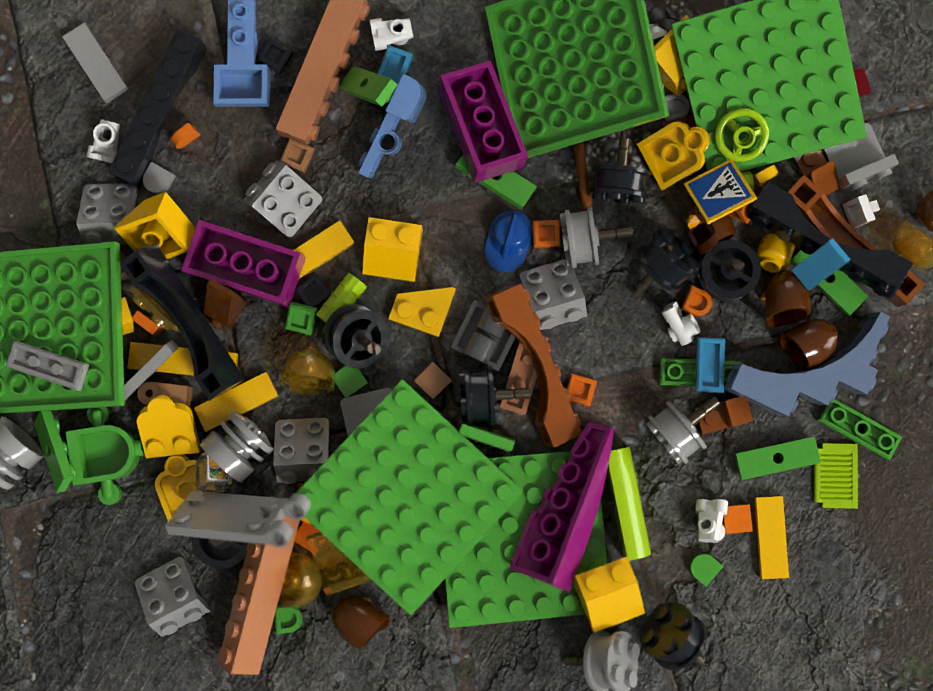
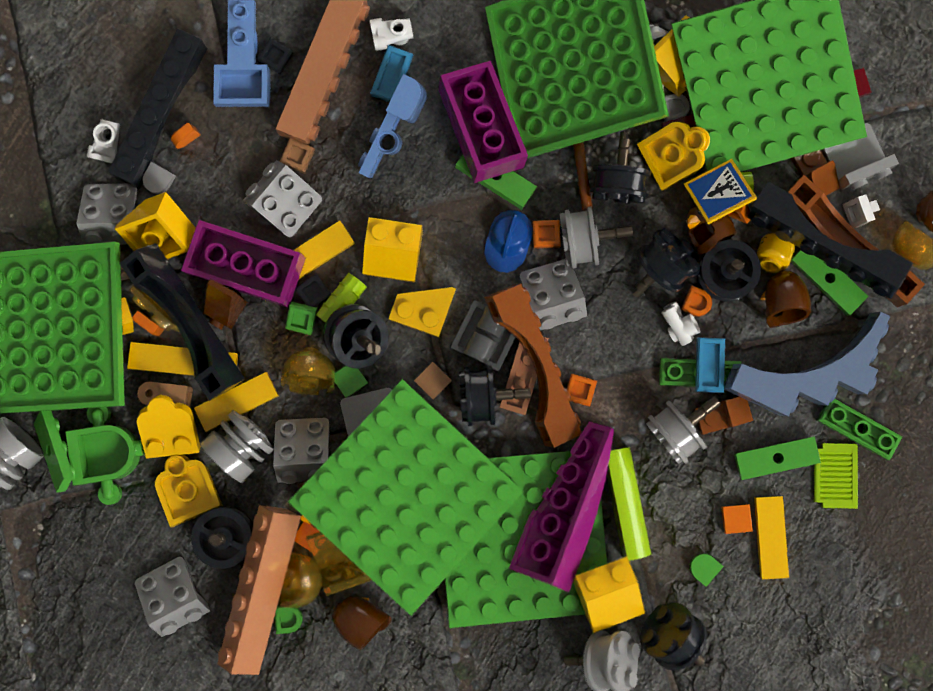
(47, 365): light grey tile -> none
(95, 63): light grey tile -> none
(149, 368): light grey tile -> none
(210, 476): clear brick -> none
(238, 517): light grey hinge -> none
(368, 86): bright green tile -> none
(487, 436): bright green tile -> none
(711, 516): white plate -> none
(762, 130): lime piece -> none
(765, 176): yellow tile -> none
(815, 341): reddish brown piece -> none
(820, 264): dark azure tile -> none

